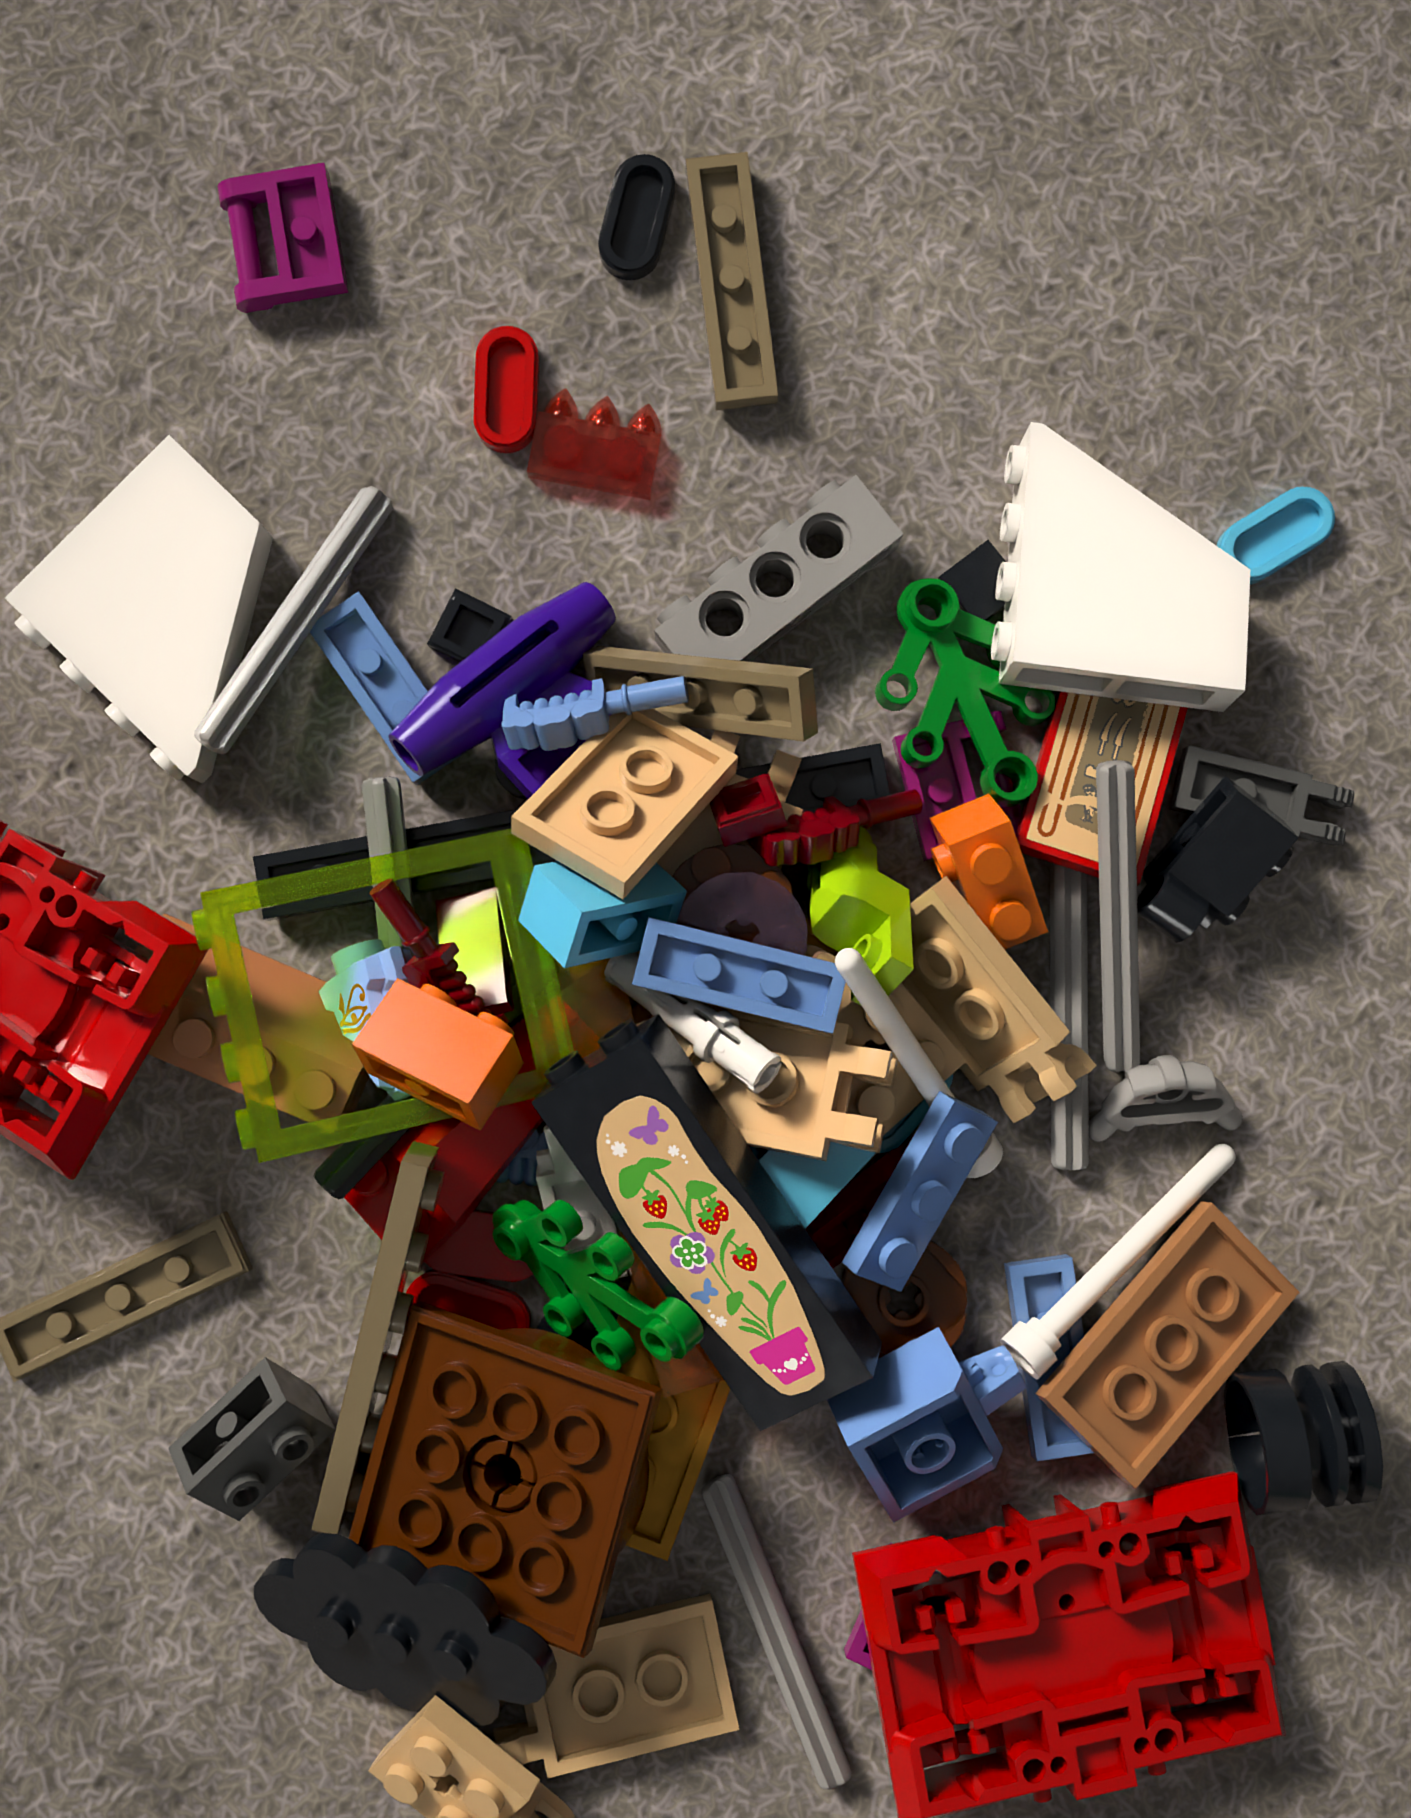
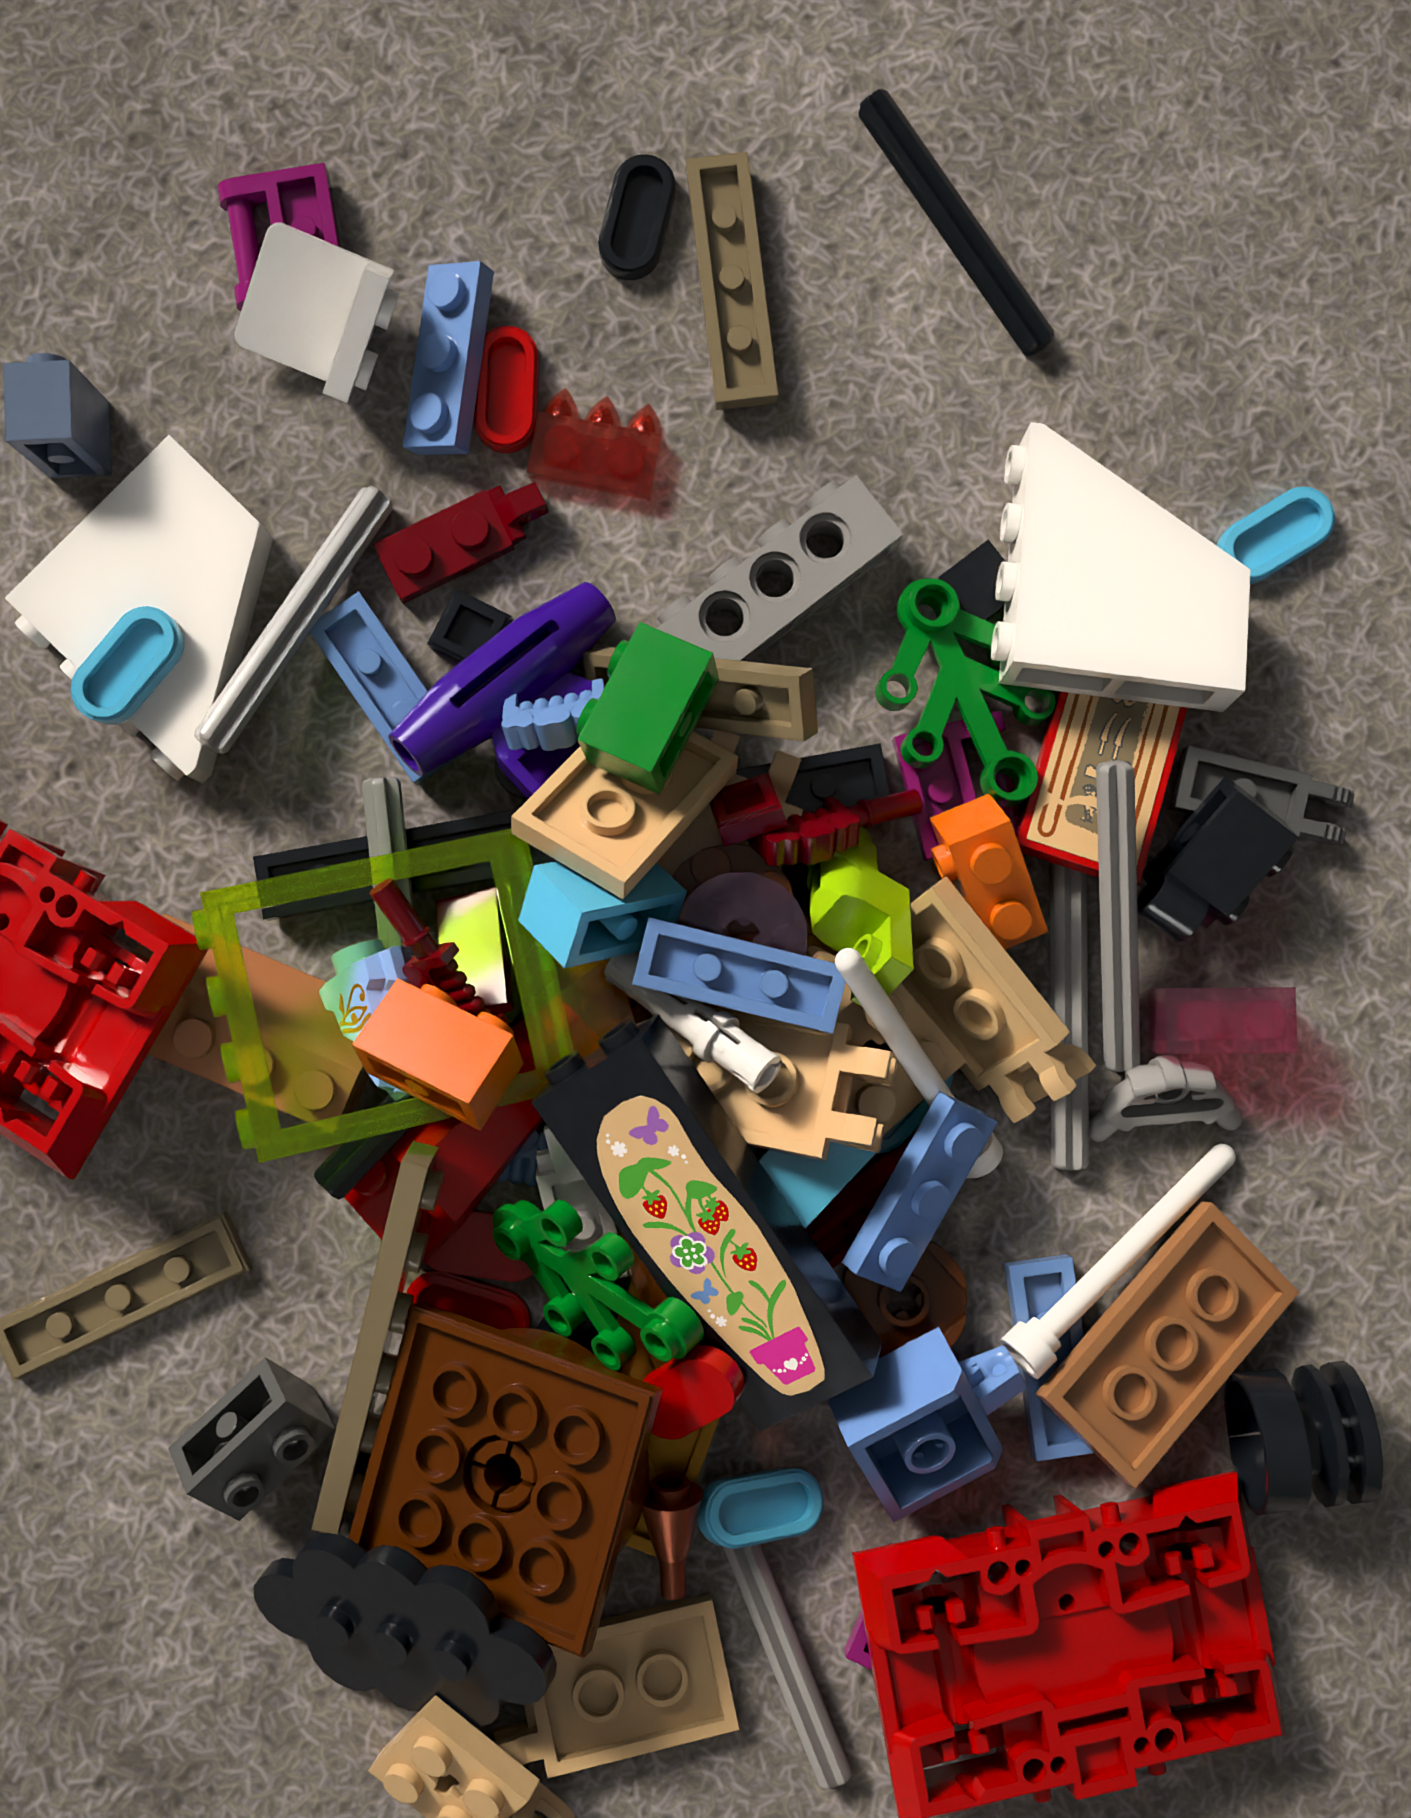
(56, 417): none -> sand blue brick
(127, 665): none -> medium azure tile
(316, 309): none -> white bracket
(448, 358): none -> medium blue plate
(458, 539): none -> dark red hinge
(647, 707): none -> green brick
(671, 1519): none -> copper cone
(695, 1391): none -> red tile
(760, 1507): none -> medium azure tile
(955, 222): none -> black axle
(1222, 1020): none -> clear pink brick

